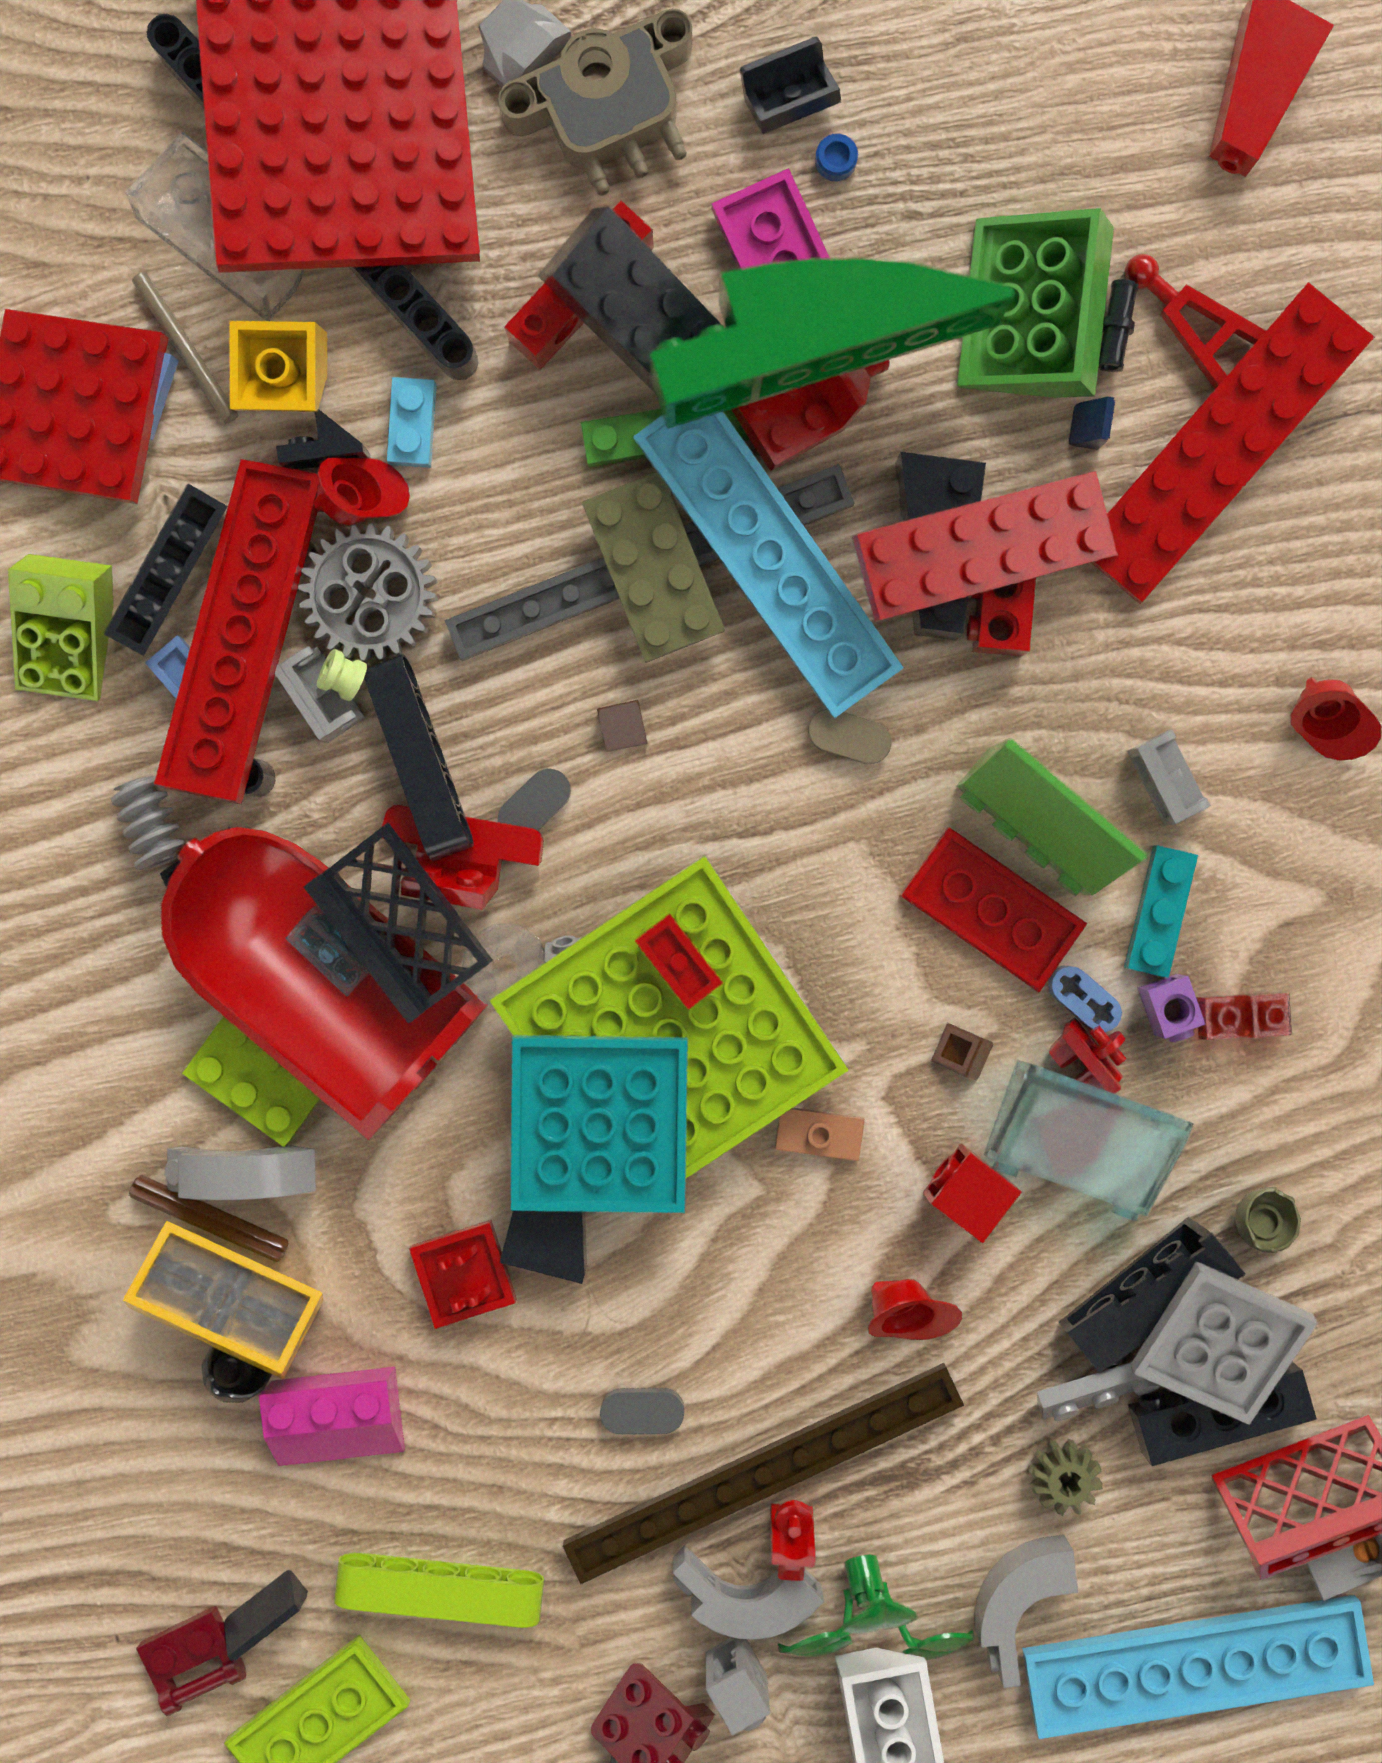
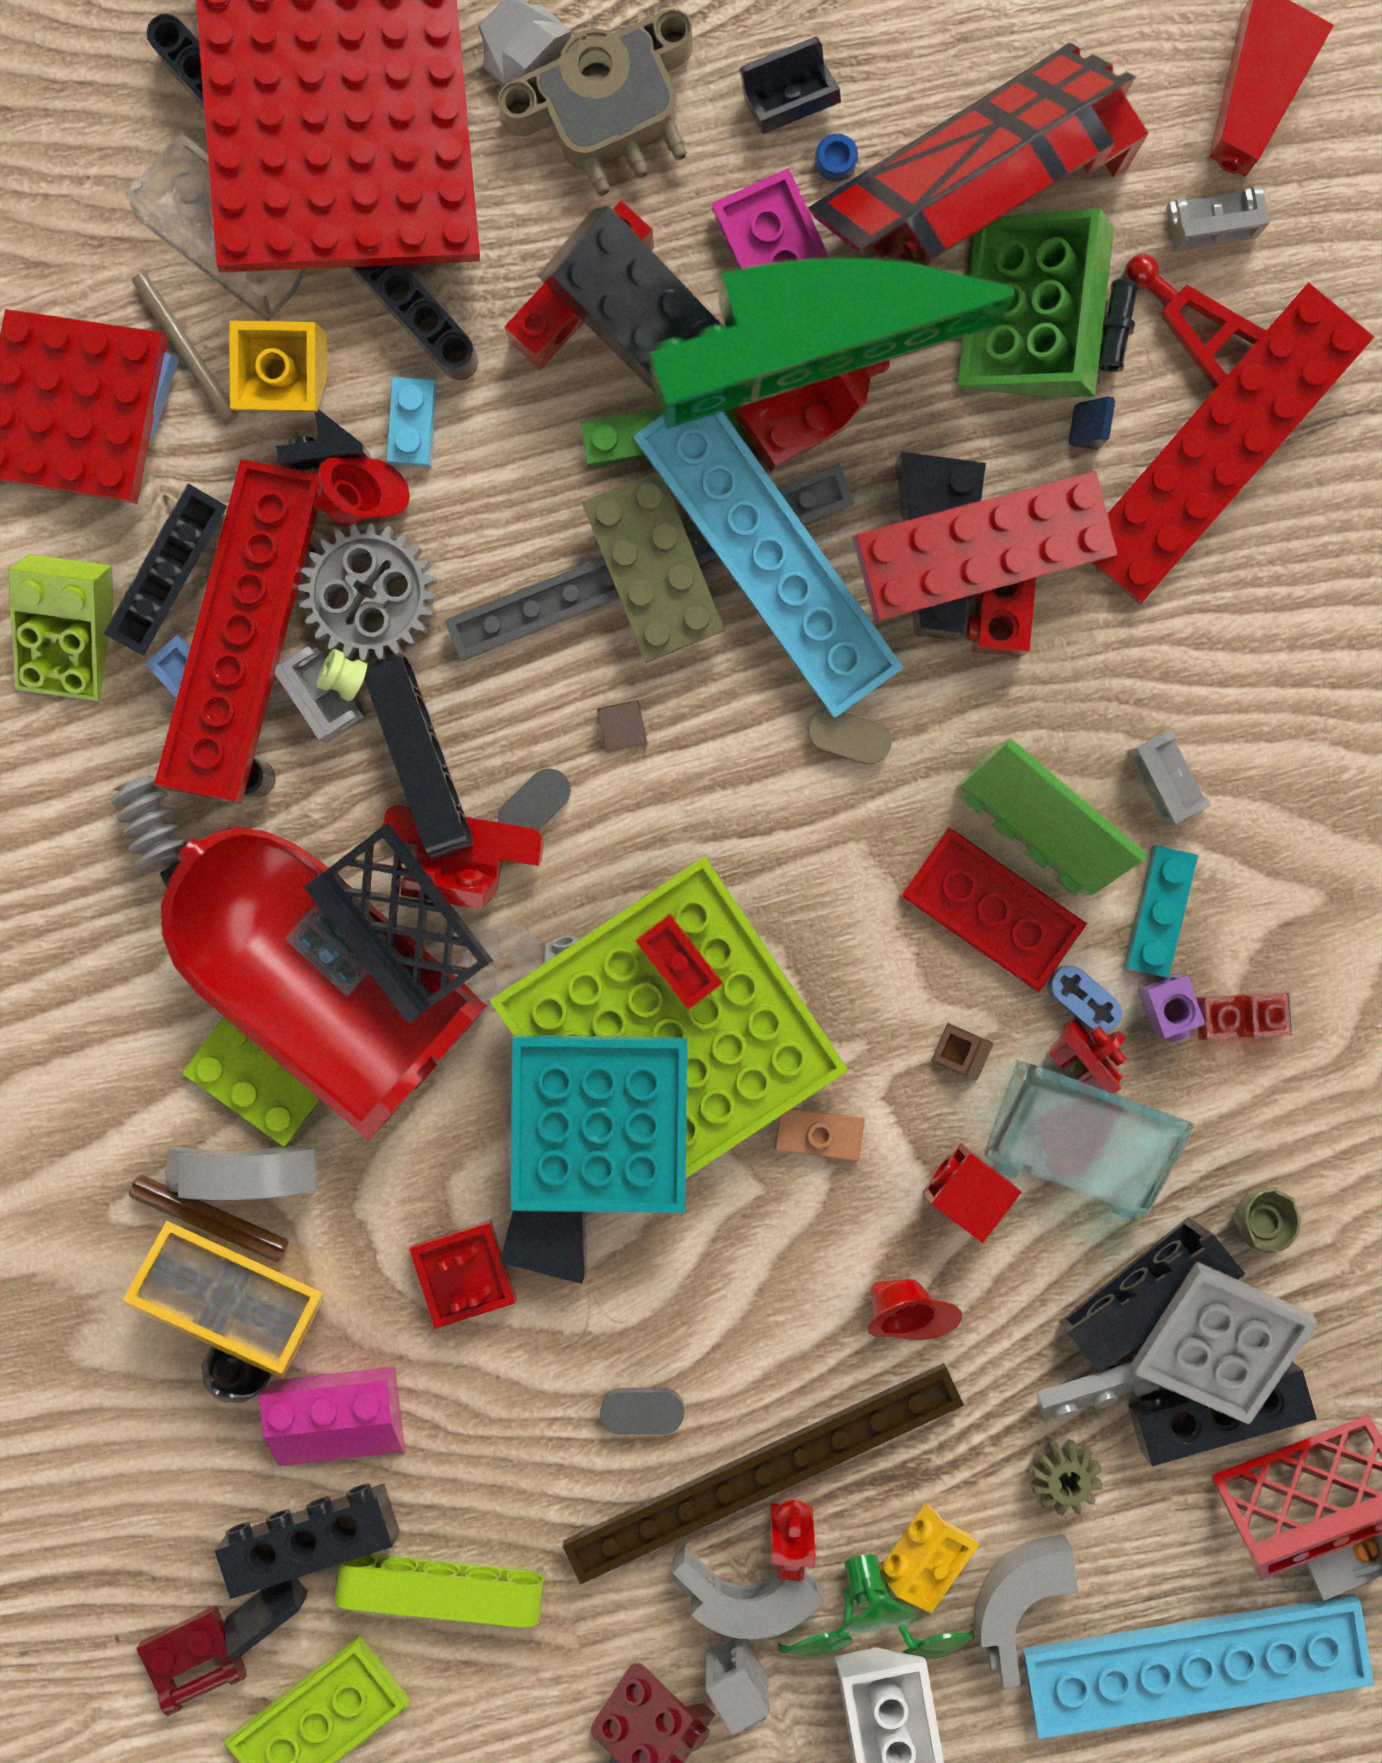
(250, 1570): none -> black brick
(927, 1559): none -> yellow bracket
(989, 159): none -> red panel
(1217, 219): none -> light grey hinge
(1335, 720): red piece -> none

